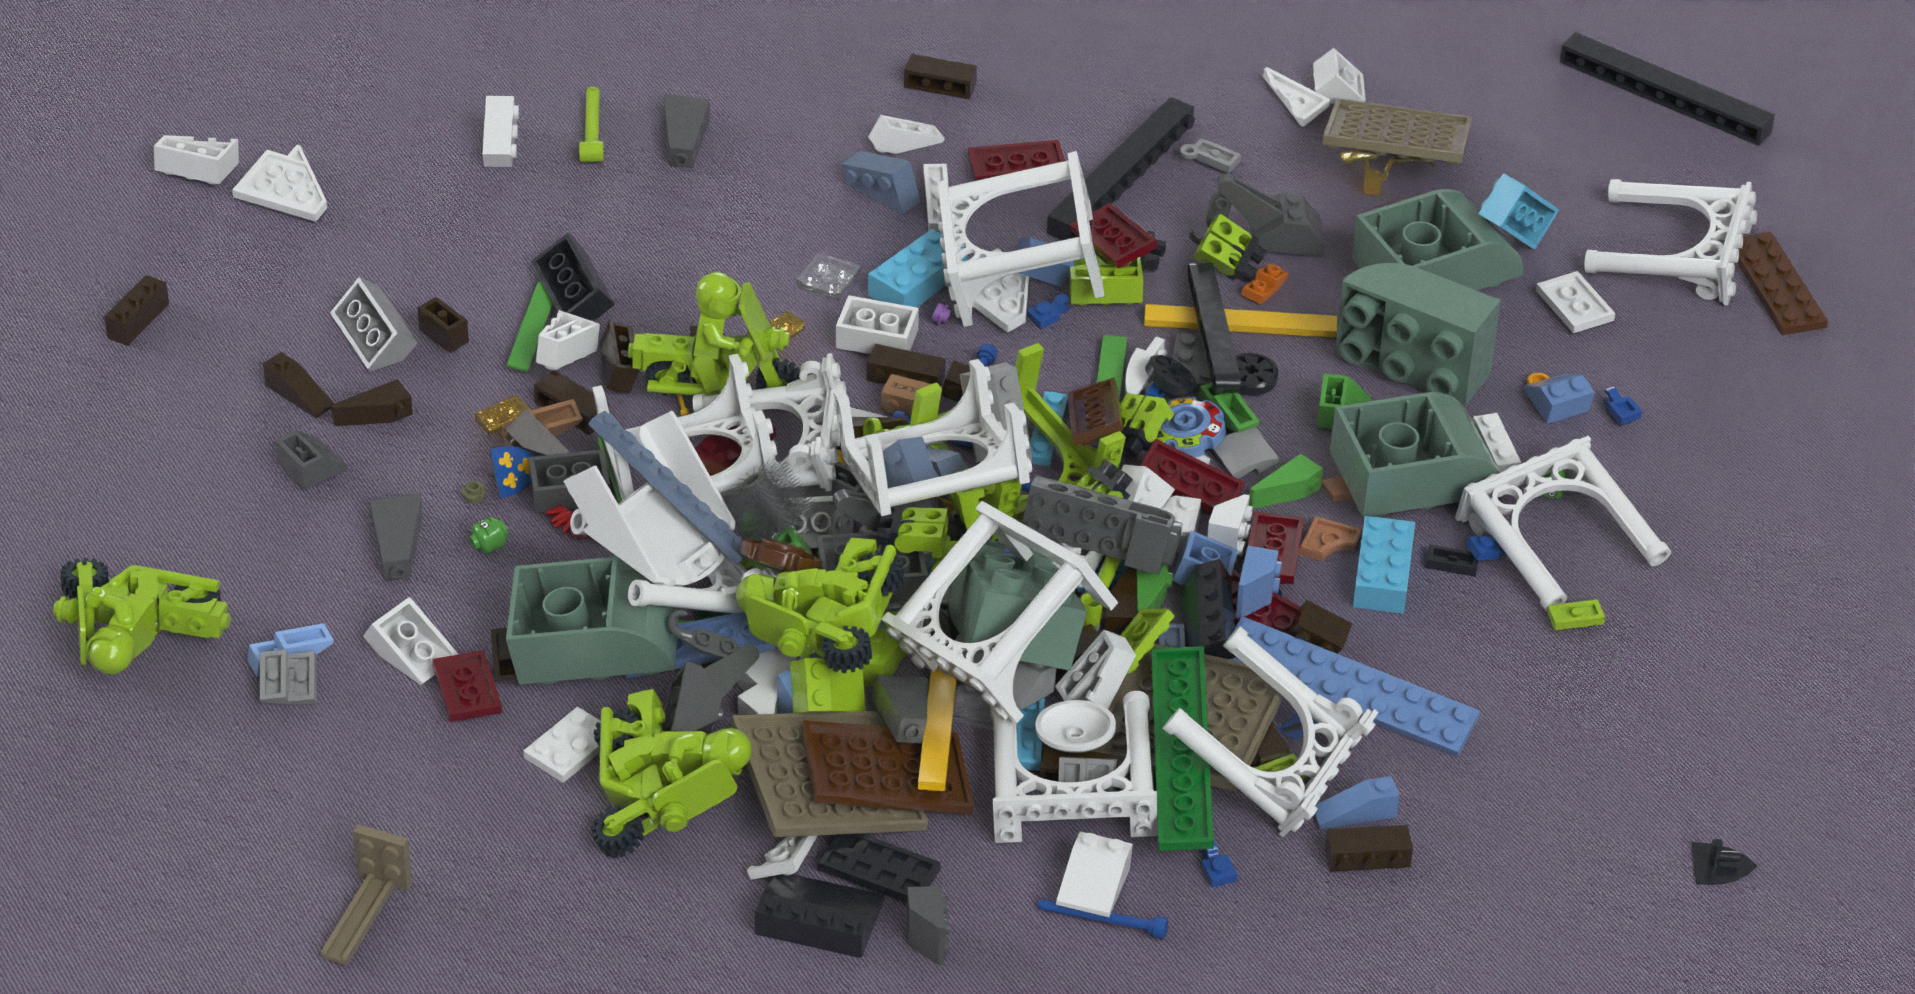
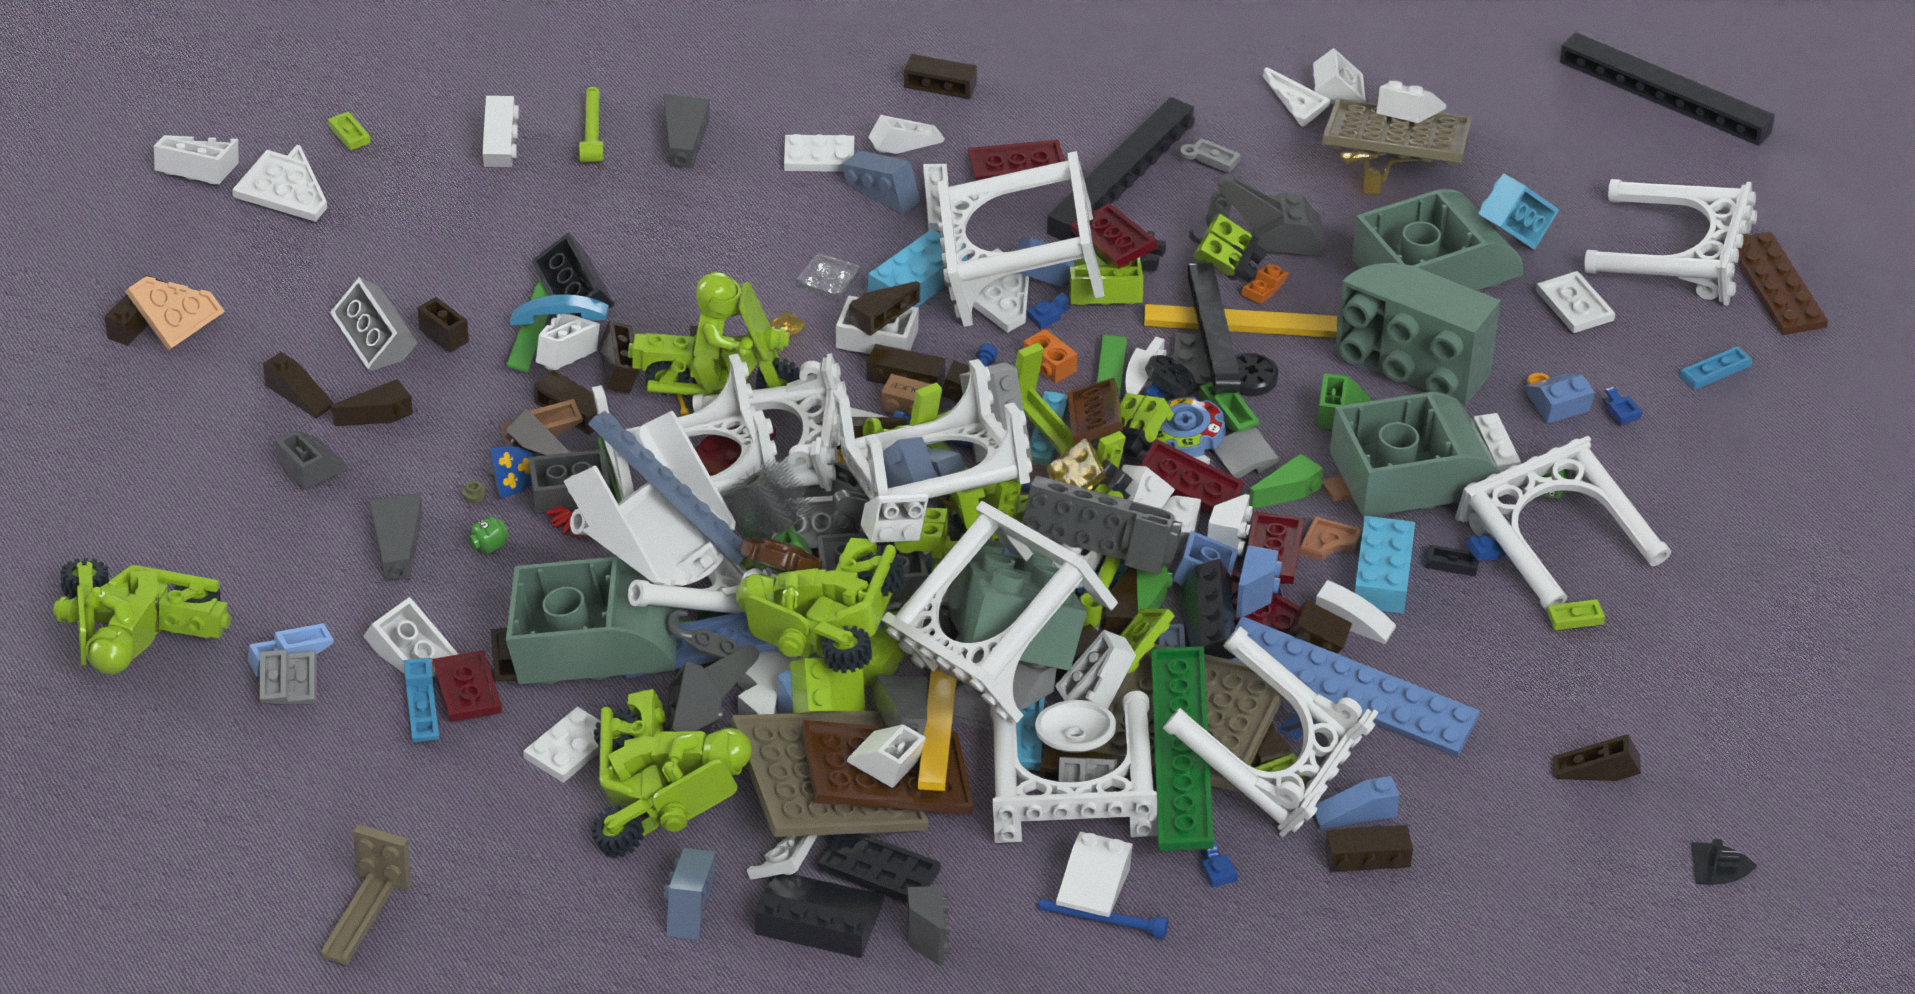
(173, 308): none -> light nougat plate
(349, 131): none -> lime plate
(421, 700): none -> dark azure slope
(493, 417): clear yellow plate -> none
(559, 304): none -> dark azure slope
(687, 892): none -> sand blue wedge
(817, 152): none -> white plate
(882, 306): none -> dark brown slope
(889, 753): none -> white slope
(894, 517): none -> white slope
(941, 313): medium lavender plate -> none
(1057, 359): none -> orange brick
(1077, 466): none -> clear yellow plate
(1363, 615): none -> white slope
(1407, 102): none -> white slope
(1602, 761): none -> dark brown slope
(1715, 368): none -> dark azure tile

